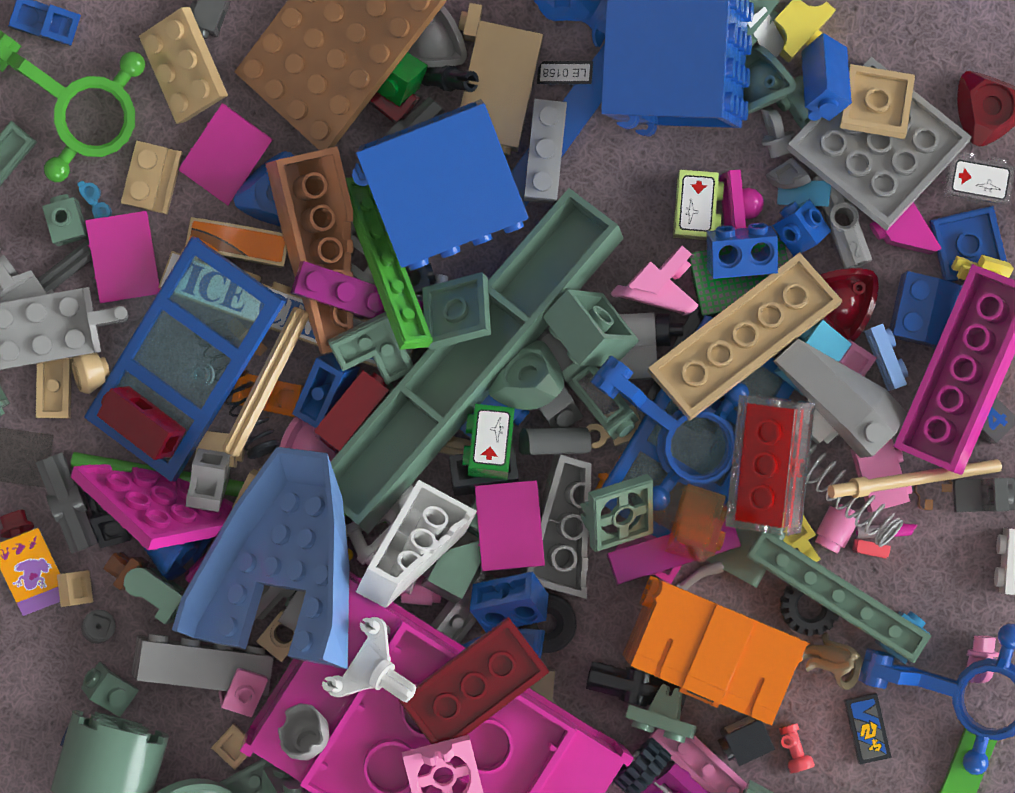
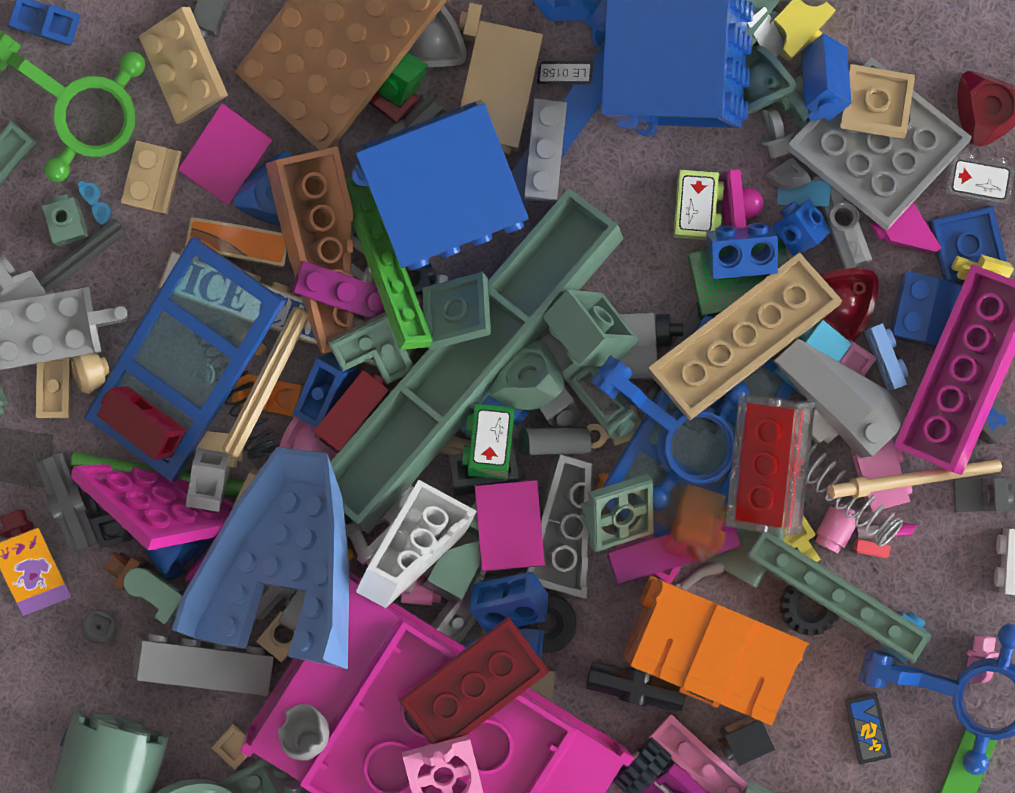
(75, 588): tan plate -> none
(108, 689): sand green bracket -> none
(123, 256): dark pink window -> none
(243, 692): bright pink bracket -> none
(371, 667): white axle -> none
(450, 78): black pin -> none
(655, 288): bright pink piece -> none
(663, 714): sand green plate -> none
(792, 742): coral piece -> none
(836, 659): dark tan piece -> none
(929, 503): medium nougat piece -> none

